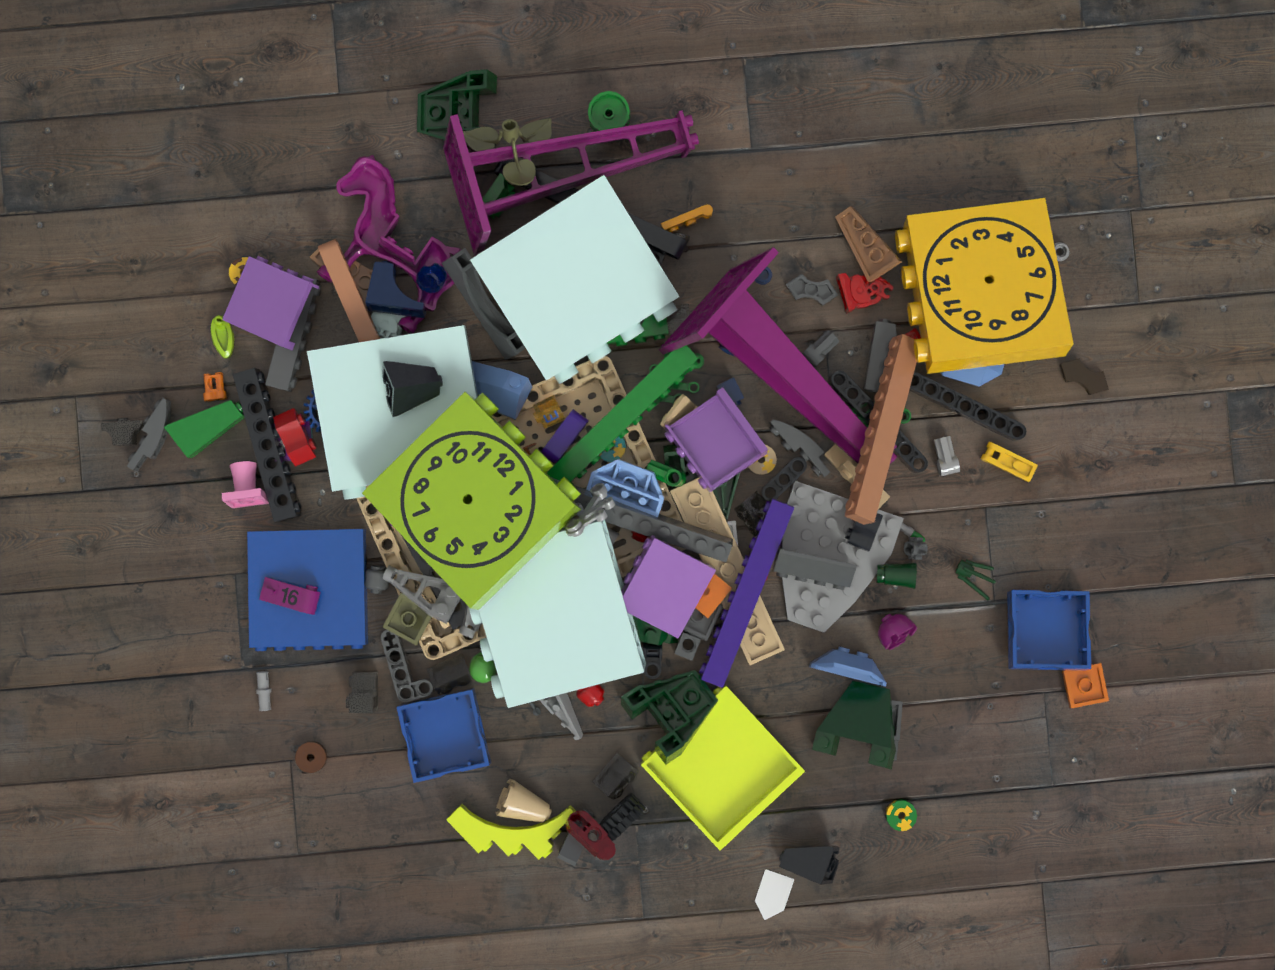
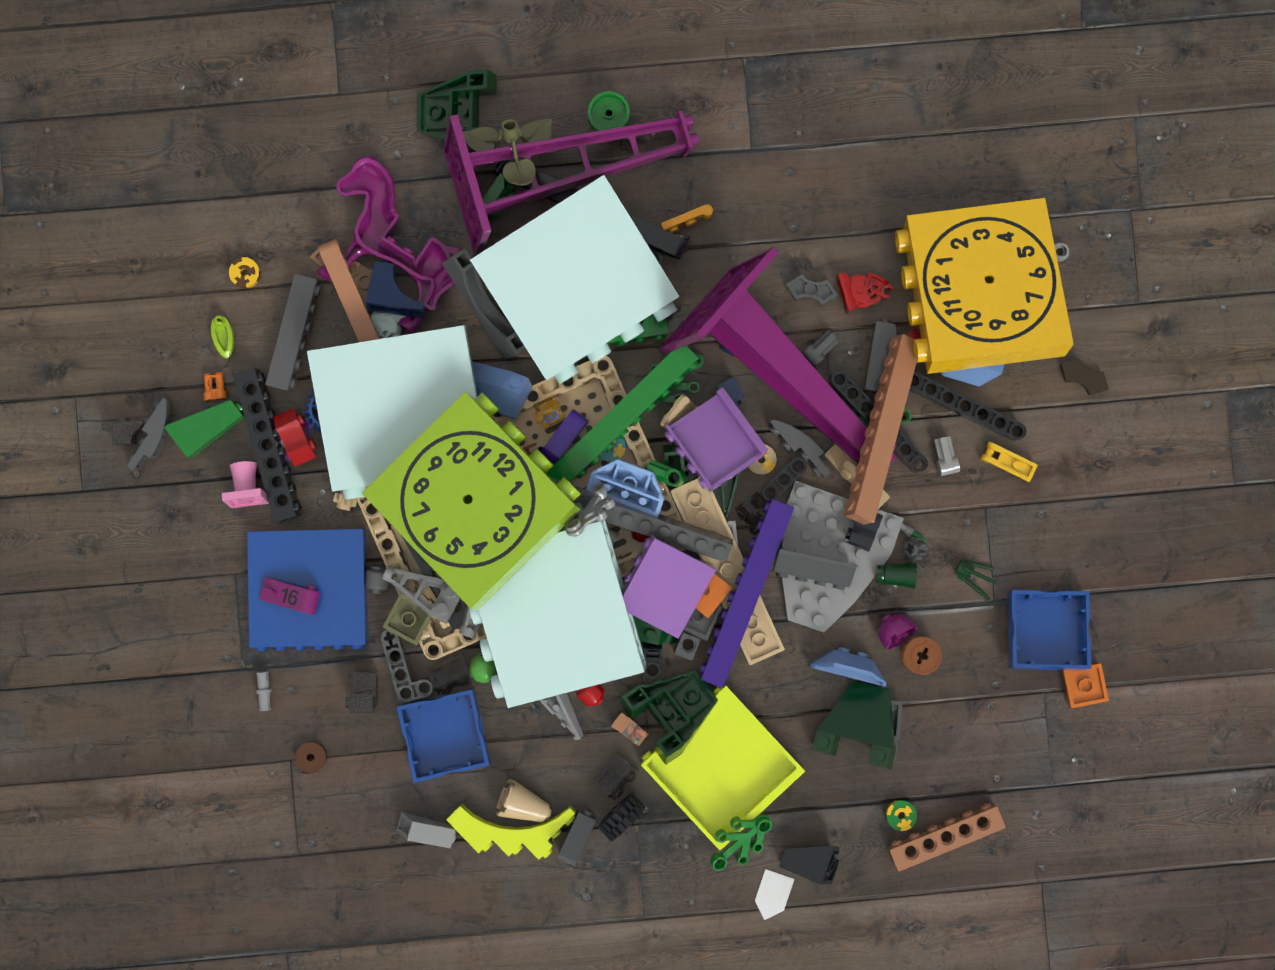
(268, 301): medium lavender panel -> none
(344, 504): none -> tan gear
(409, 385): black slope -> none
(426, 830): none -> light grey slope
(431, 278): clear blue hair -> none
(602, 847): dark red piece -> none
(629, 728): none -> nougat leg
(758, 826): none -> green plant
(764, 277): dark blue plate -> none
(868, 247): medium nougat wing -> none
(932, 655): none -> dark orange piece
(992, 824): none -> nougat brick

